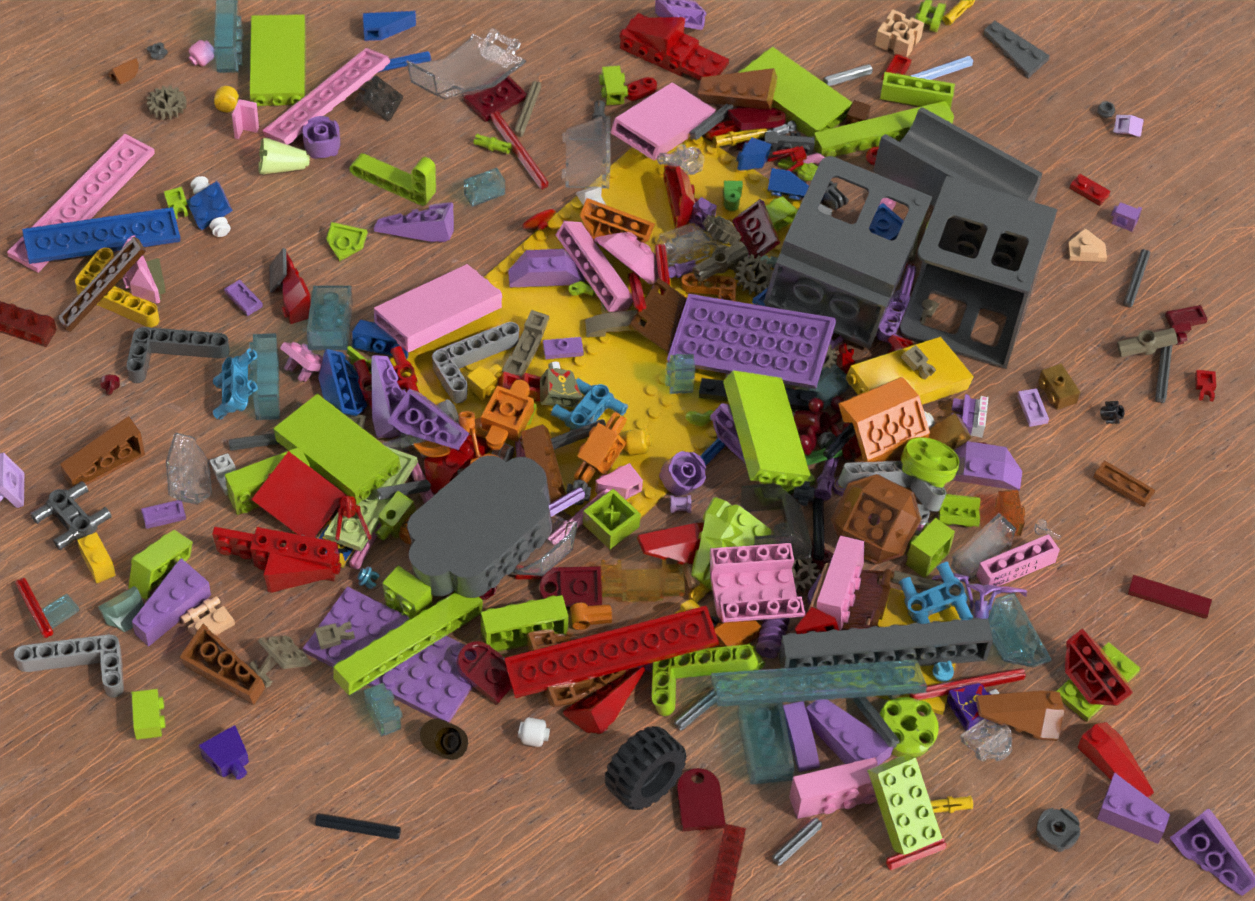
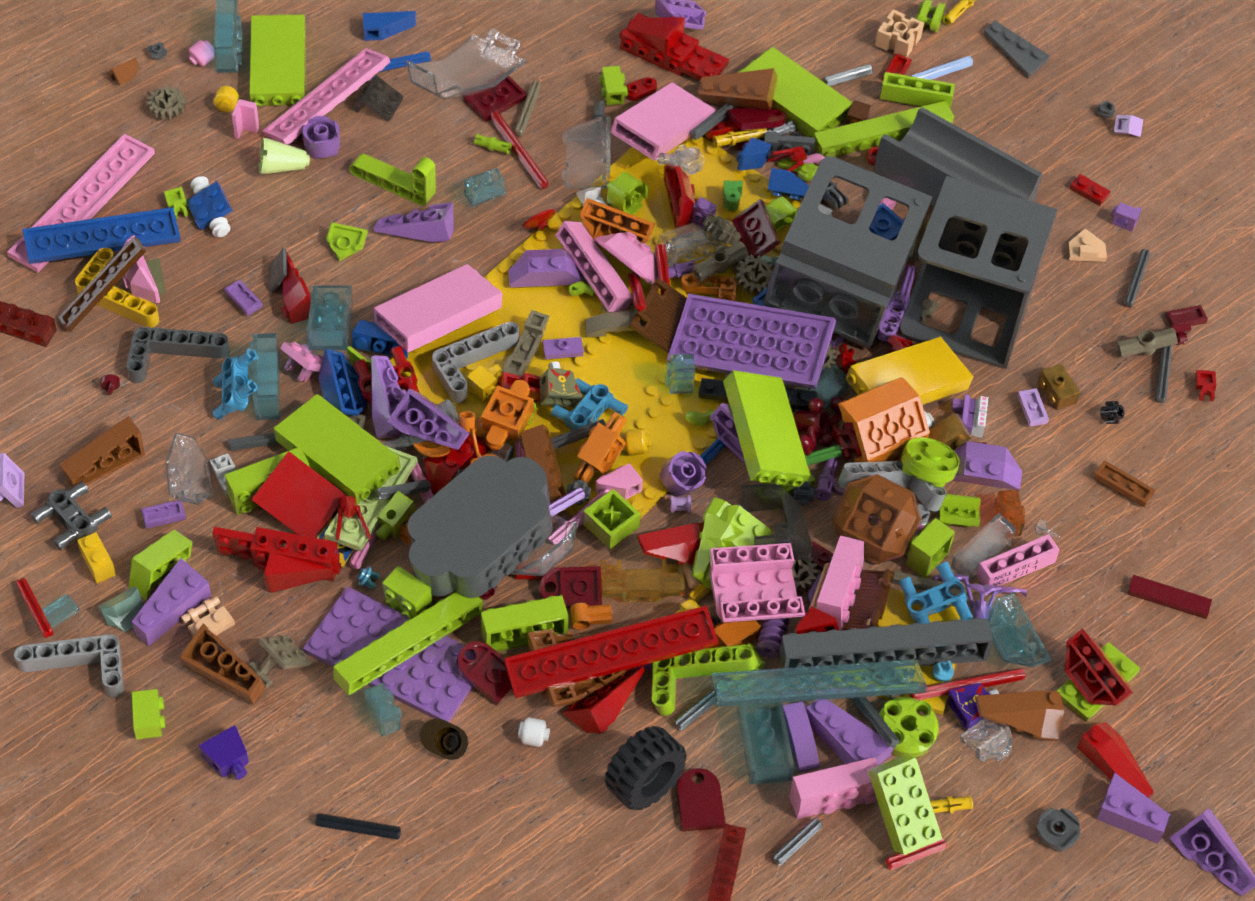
(331, 636): dark tan plate -> none
(626, 193): none -> lime brick
(818, 529): black axle -> none
(826, 439): dark grey plate -> none
(839, 442): black axle -> none
(917, 360): dark tan plate -> none

